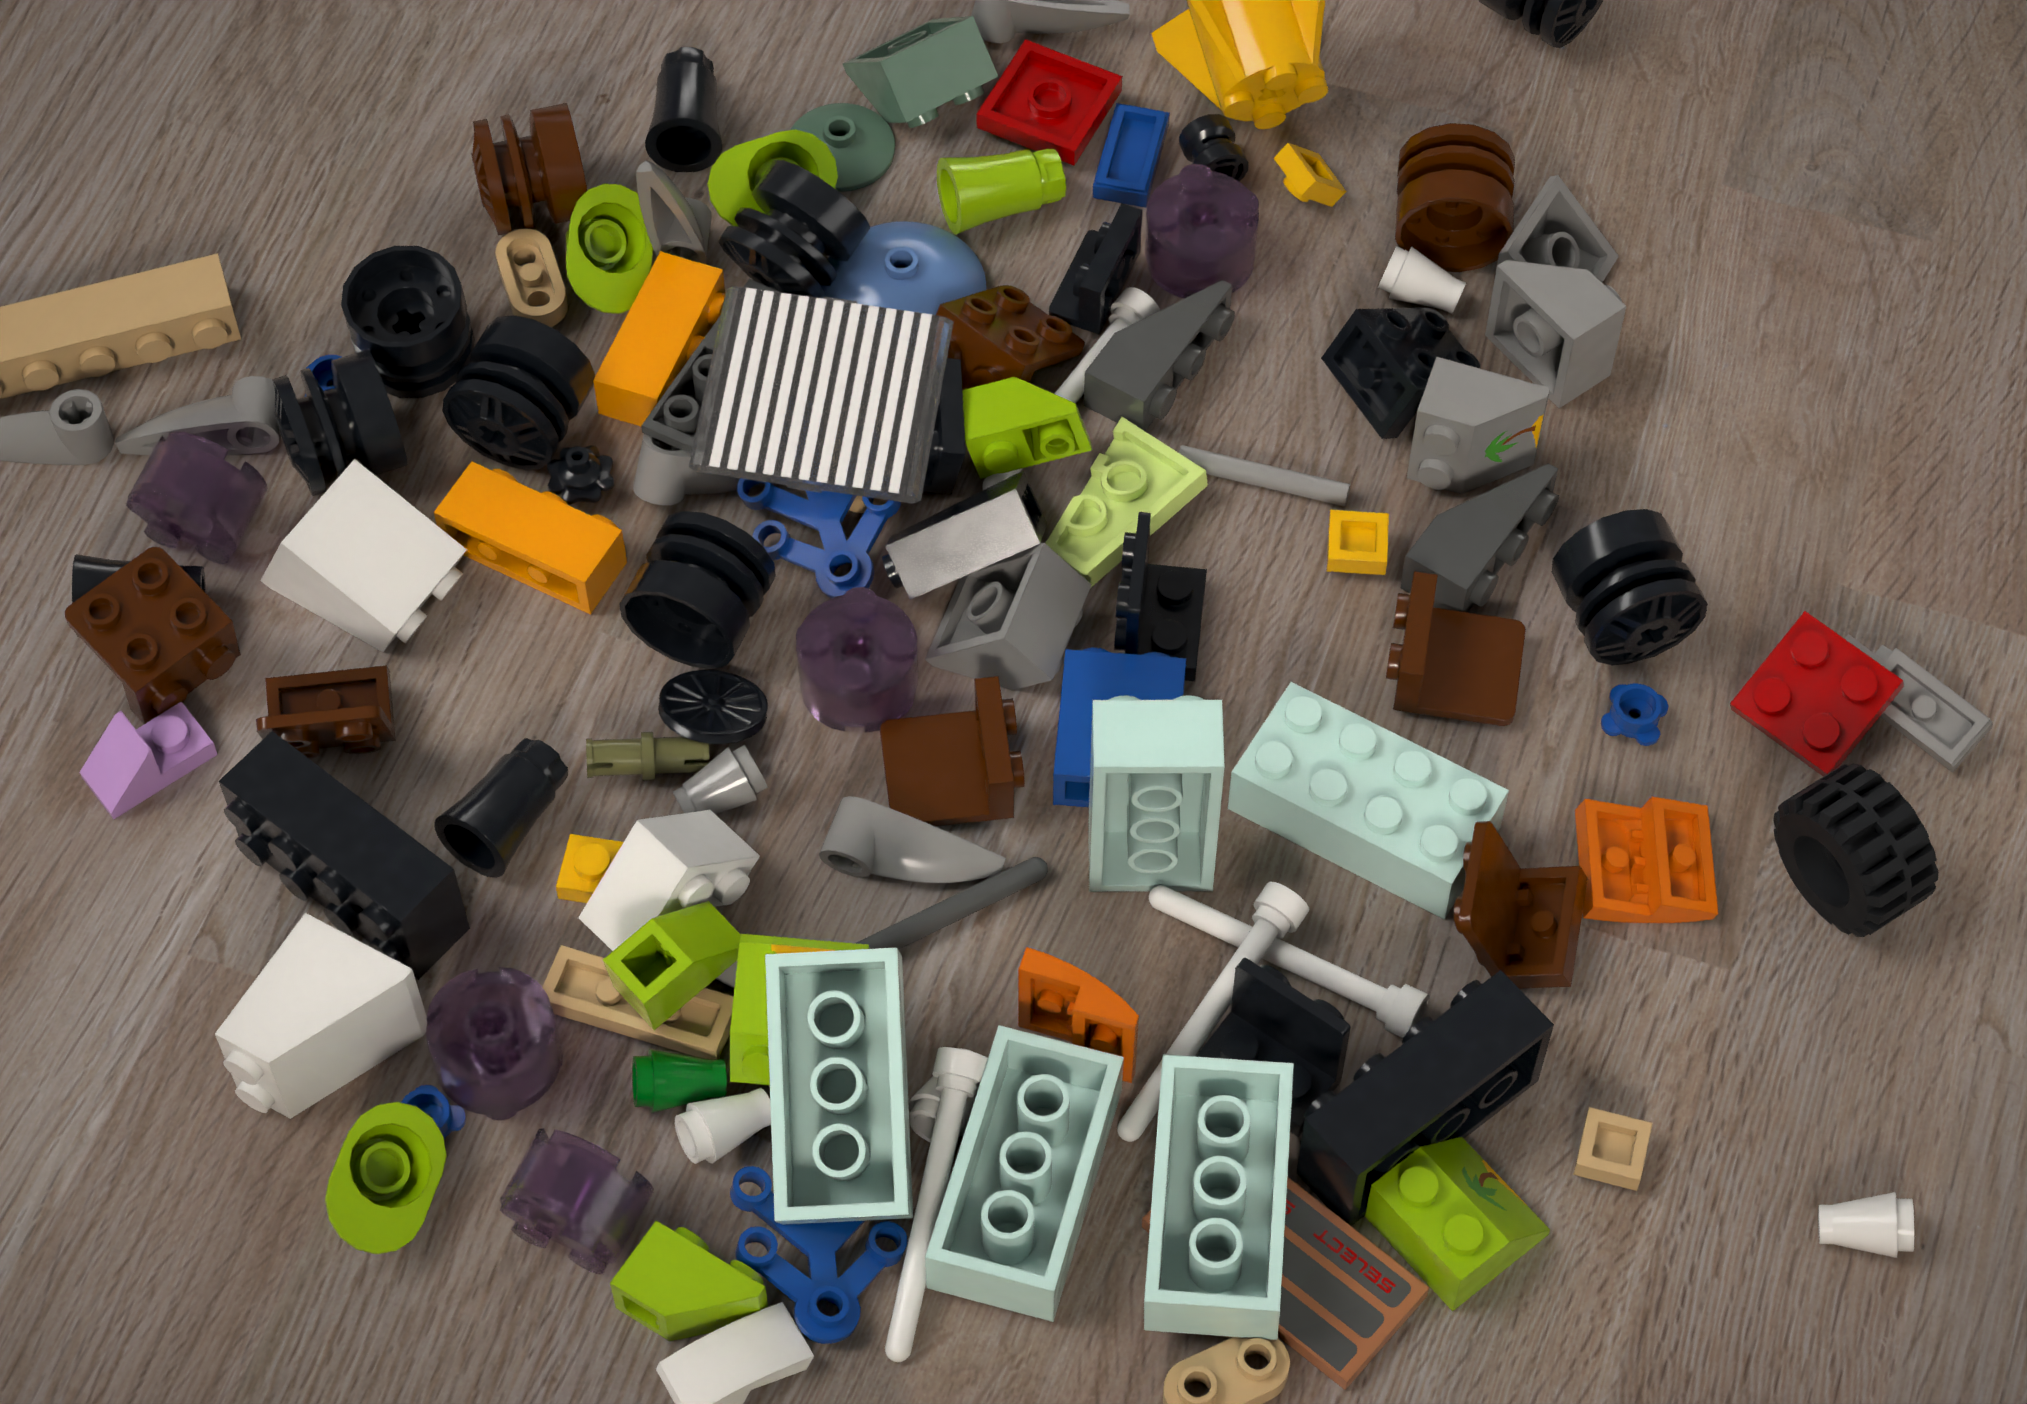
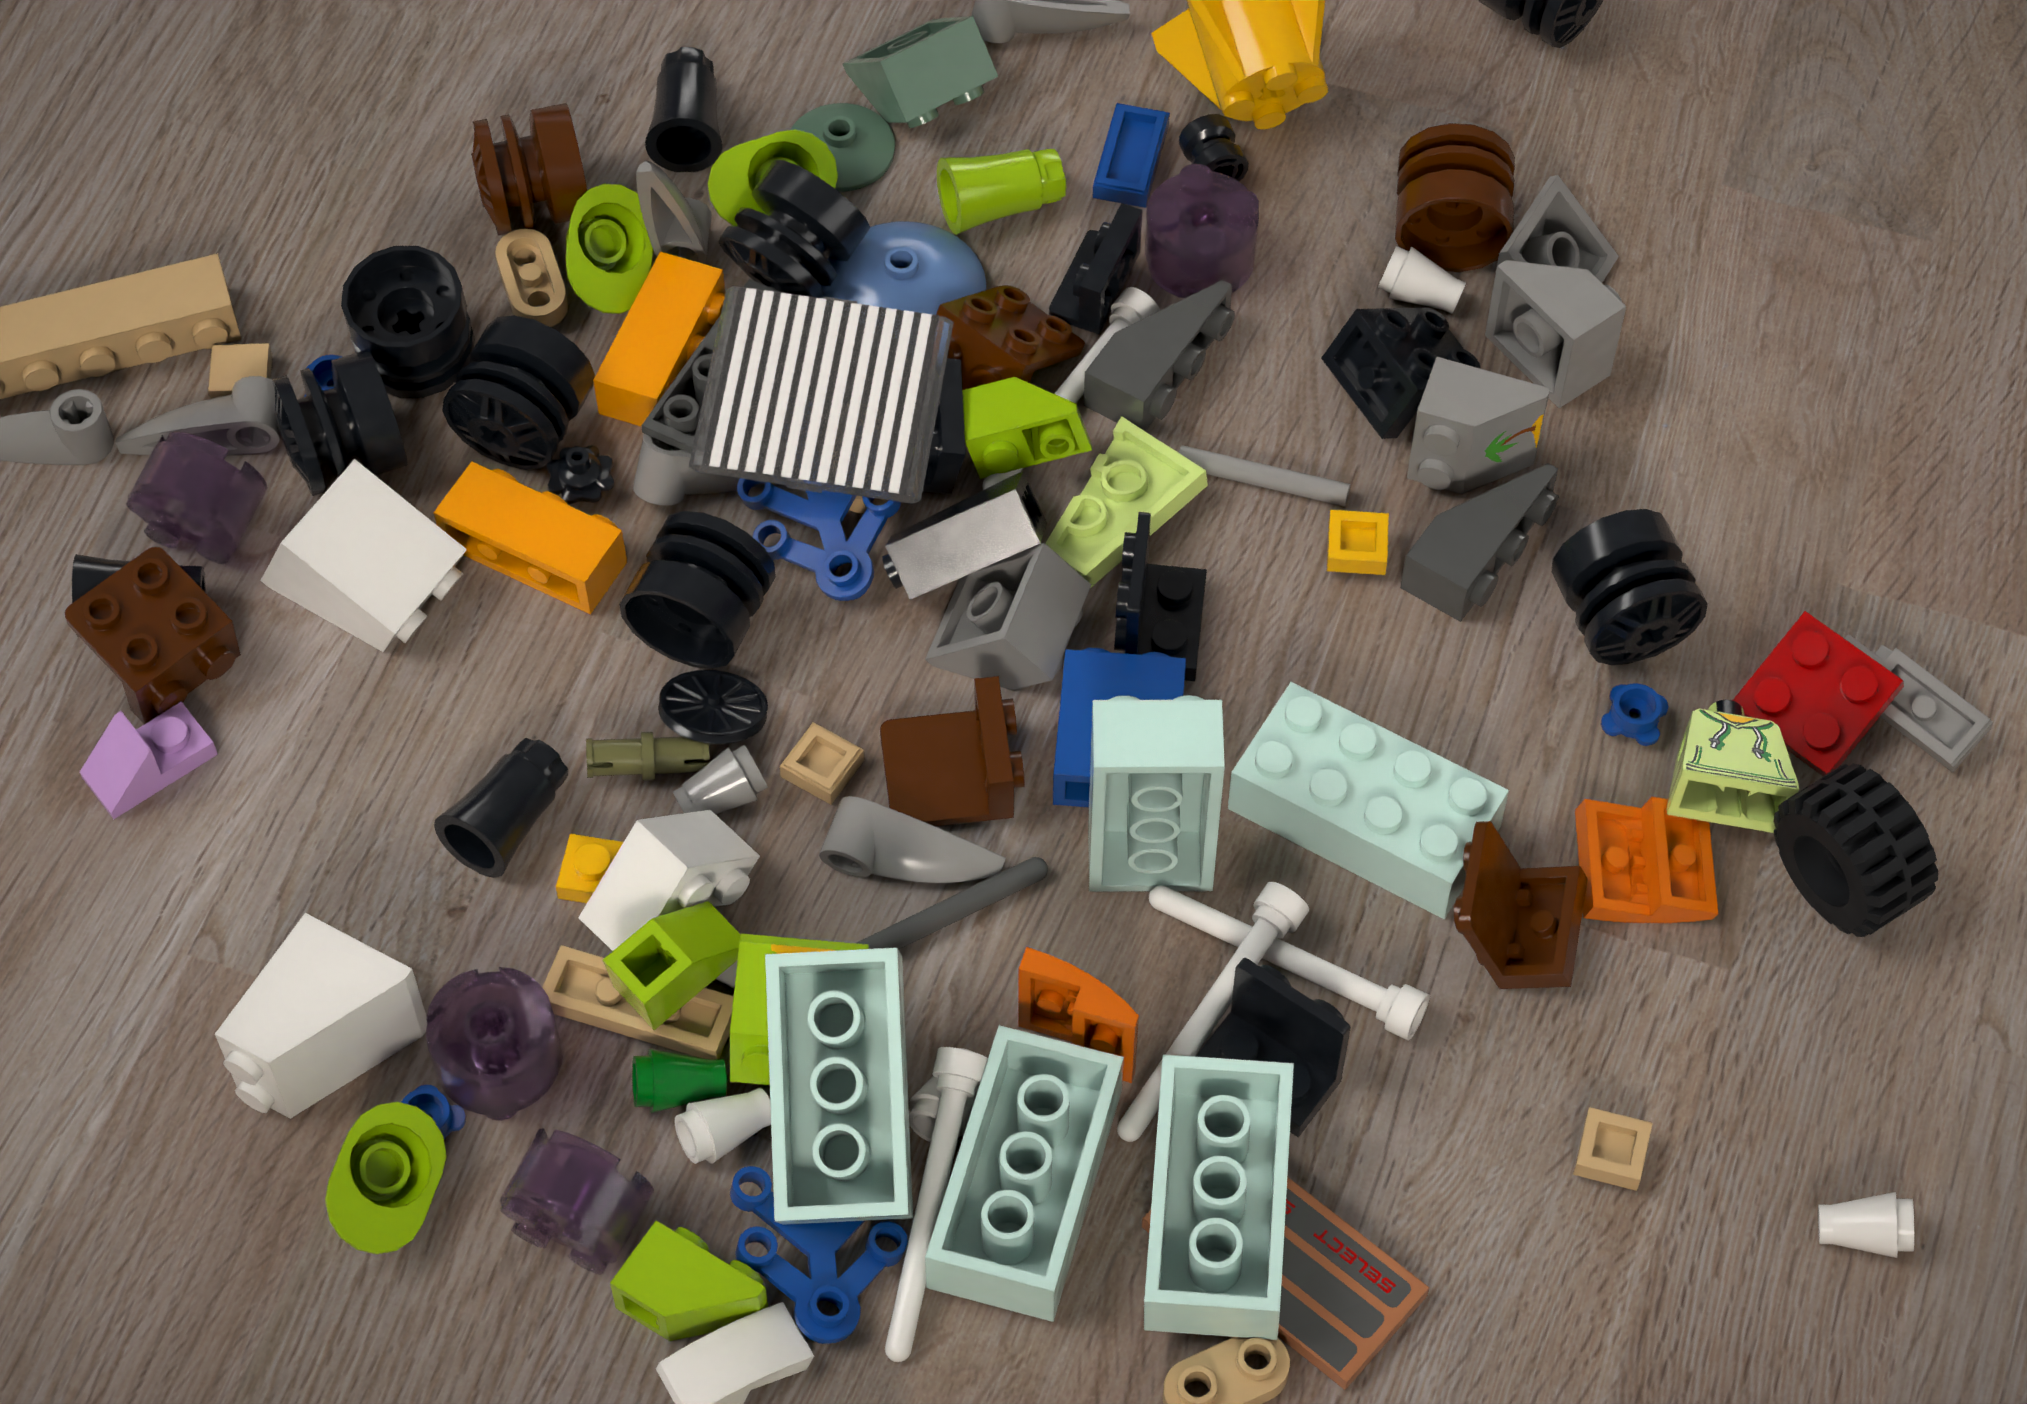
(236, 362): none -> tan tile
(331, 710): reddish brown bracket -> none
(343, 855): black brick -> none
(822, 763): none -> tan tile
(857, 661): clear purple brick -> none
(1049, 101): red plate -> none
(1308, 175): yellow plate -> none
(1427, 1091): black brick -> none
(1452, 1219): lime slope -> none
(1454, 659): reddish brown bracket -> none
(1731, 769): none -> yellowish green torso

